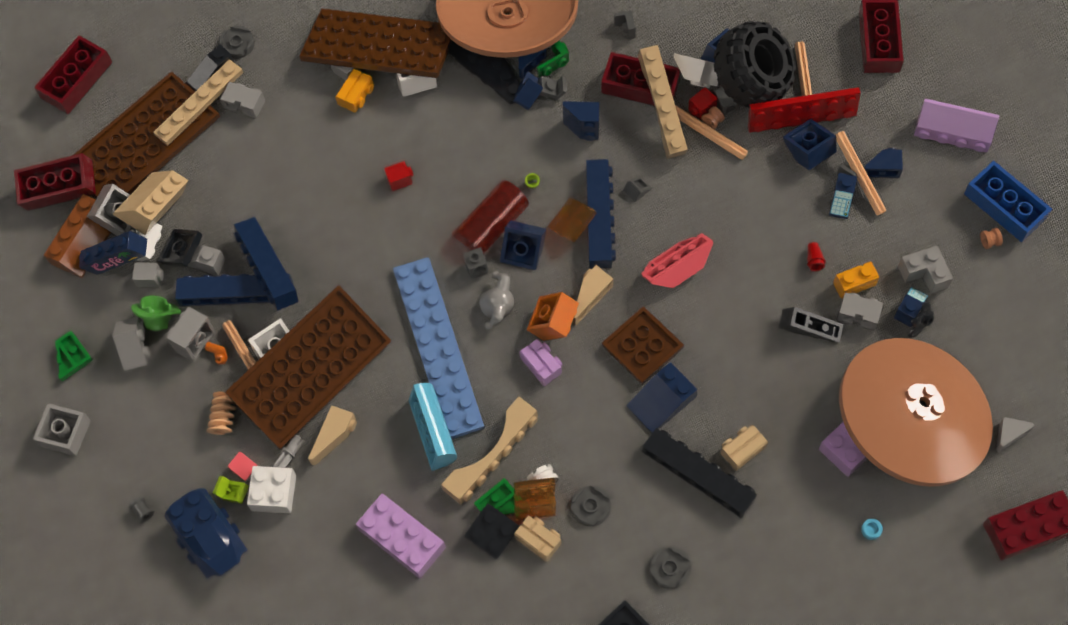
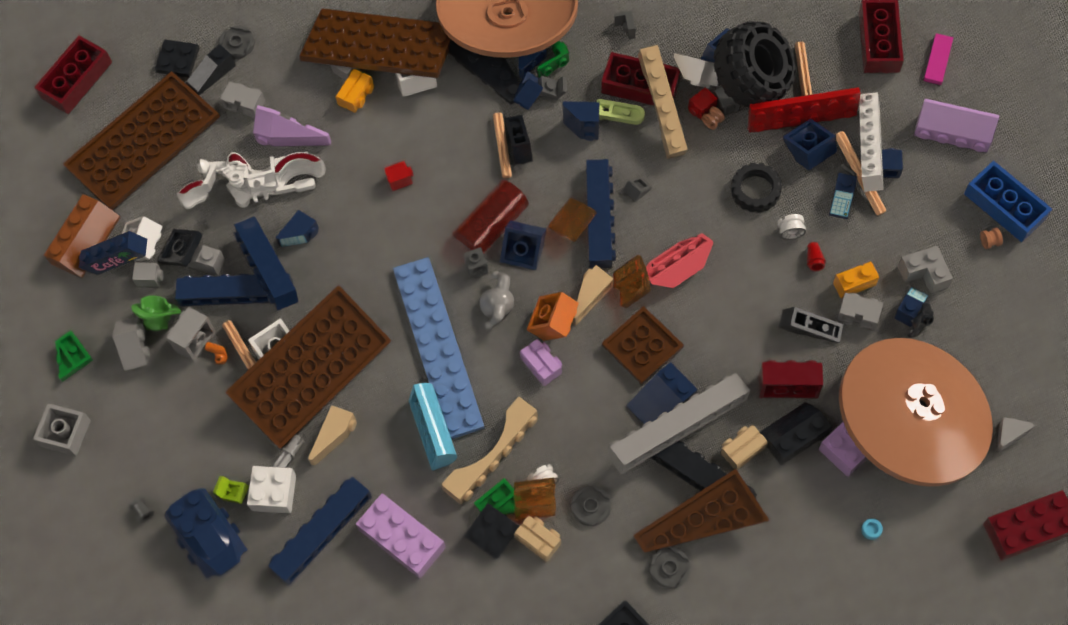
(54, 182): dark red brick -> none
(105, 205): light grey brick -> none
(151, 200): tan slope -> none
(177, 57): none -> black plate
(198, 102): tan plate -> none
(220, 413): light nougat piece -> none
(241, 466): coral slope -> none
(250, 183): none -> white piece
(279, 131): none -> lavender wedge
(297, 230): none -> dark blue slope
(320, 530): none -> dark blue brick
(502, 145): none -> light nougat axle
(519, 139): none -> black slope
(532, 177): lime hinge -> none
(621, 112): none -> yellowish green plate
(632, 281): none -> clear orange slope
(677, 423): none -> light grey brick
(711, 134): light nougat axle -> none
(713, 511): none -> reddish brown wing
(756, 204): none -> black tyre
(790, 379): none -> dark red brick
(791, 226): none -> white wheel
(796, 432): none -> black slope
(871, 142): none -> white brick
(938, 59): none -> dark pink tile

